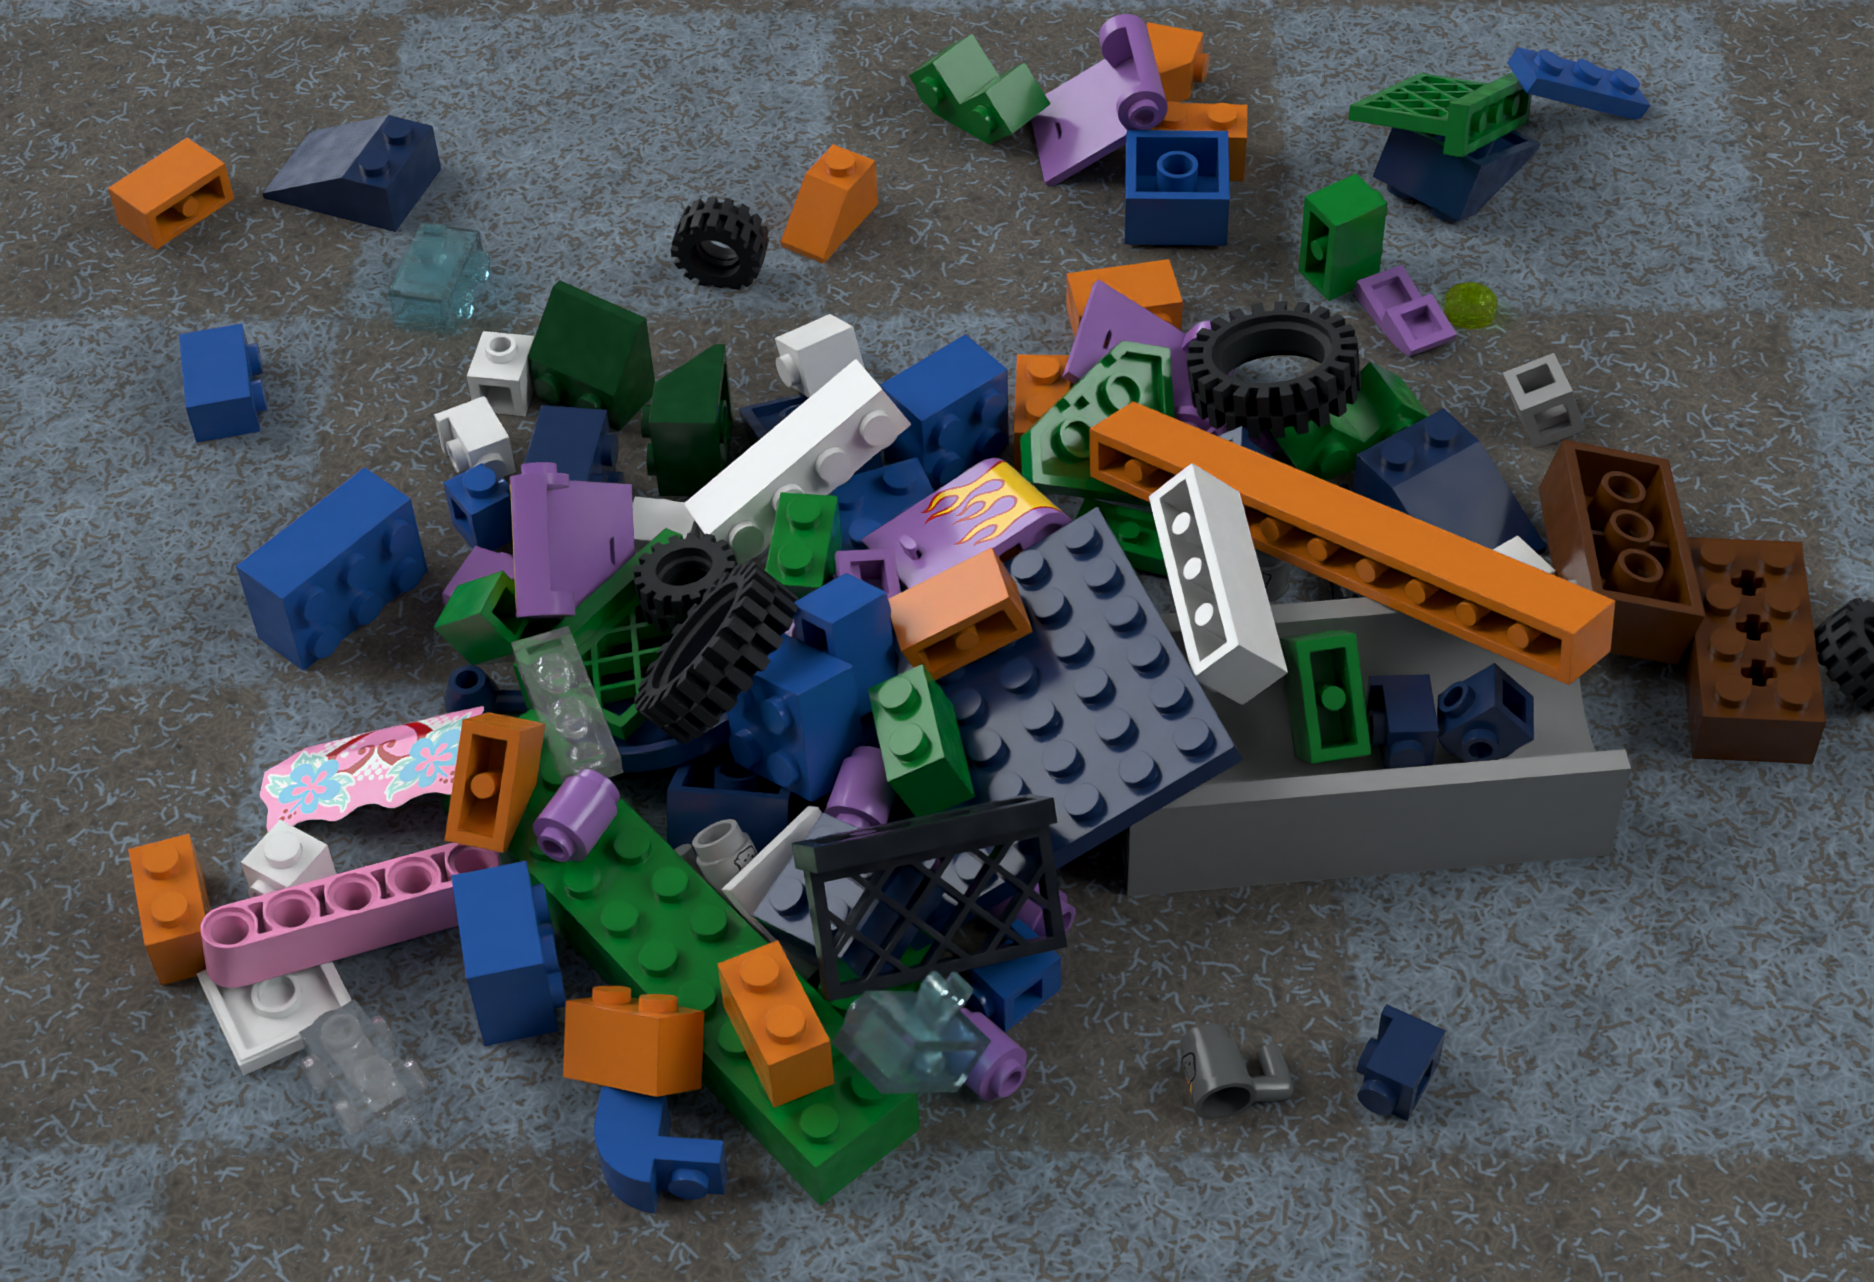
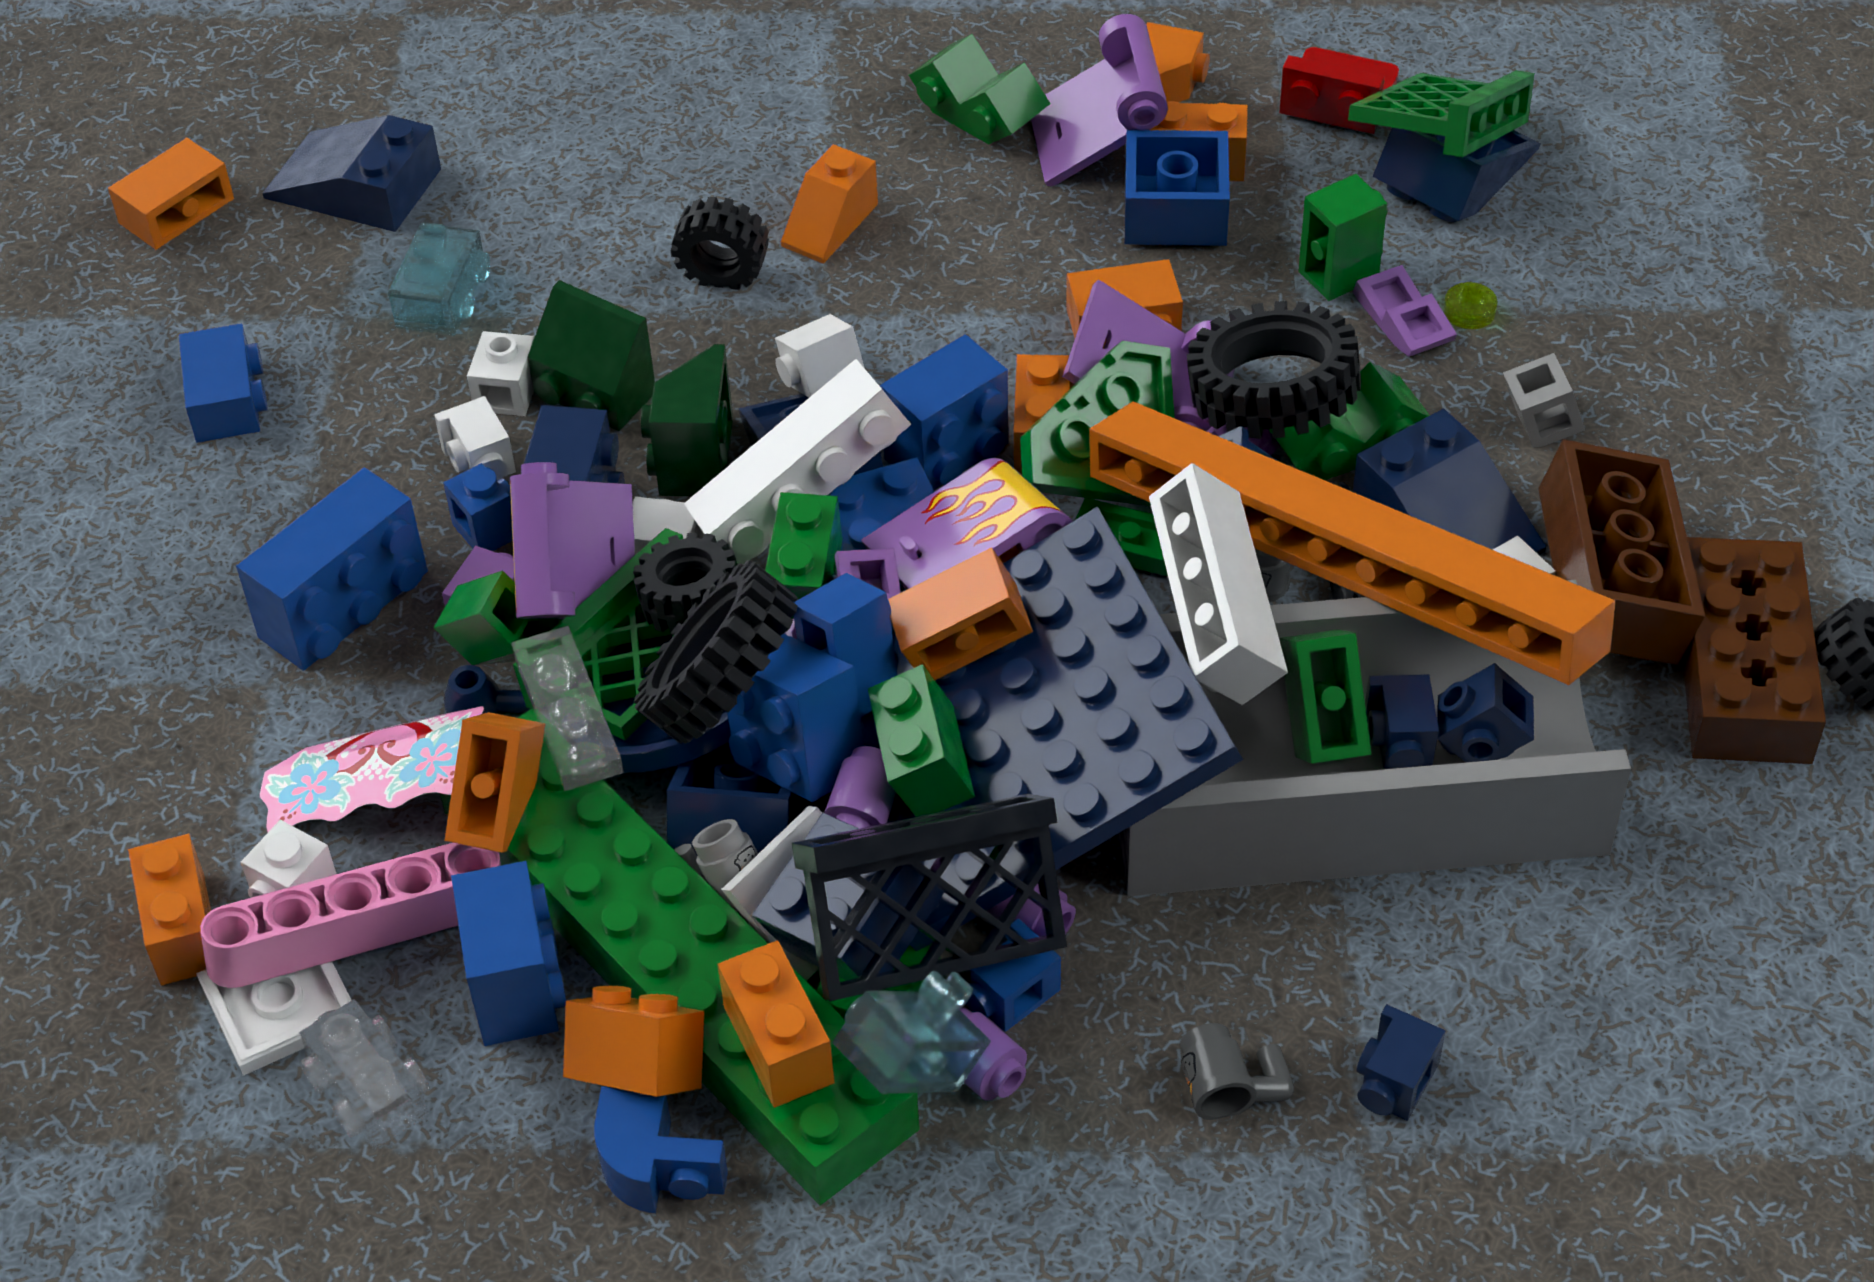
(576, 816): medium lavender brick -> none
(1328, 82): none -> red bracket
(1578, 83): blue plate -> none

